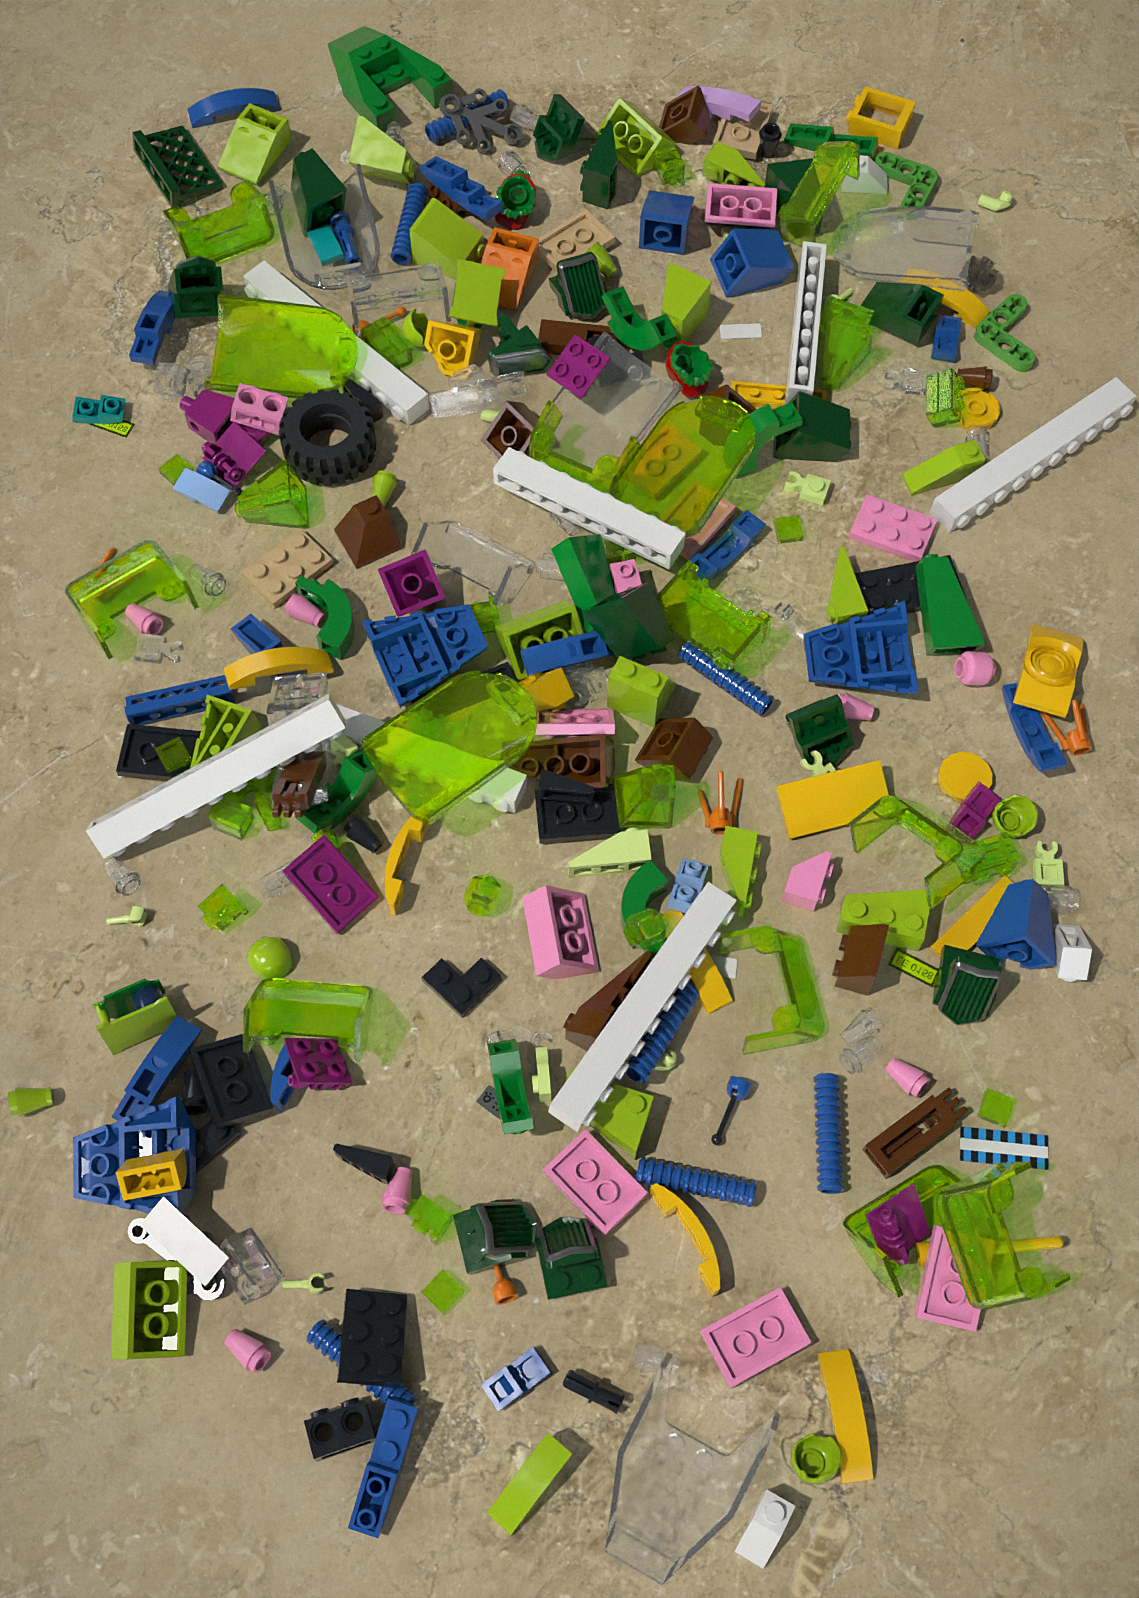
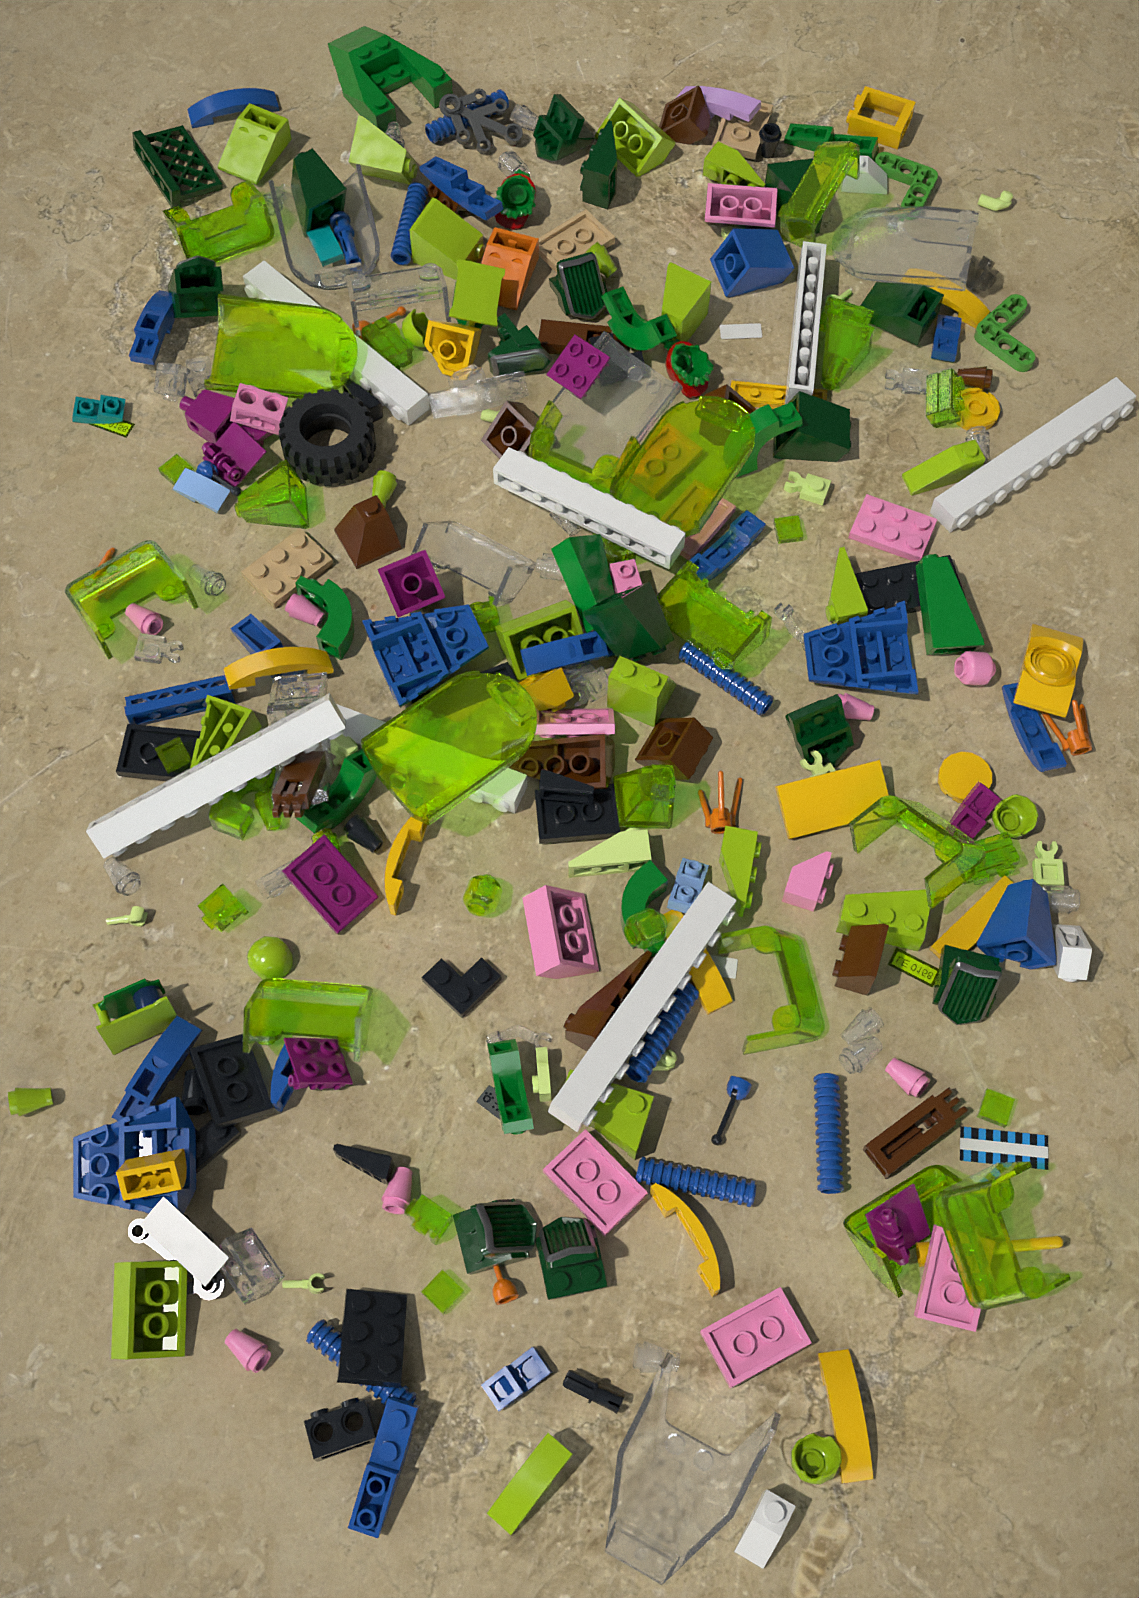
(665, 222): blue slope -> none
(669, 171): clear neon green brick -> none

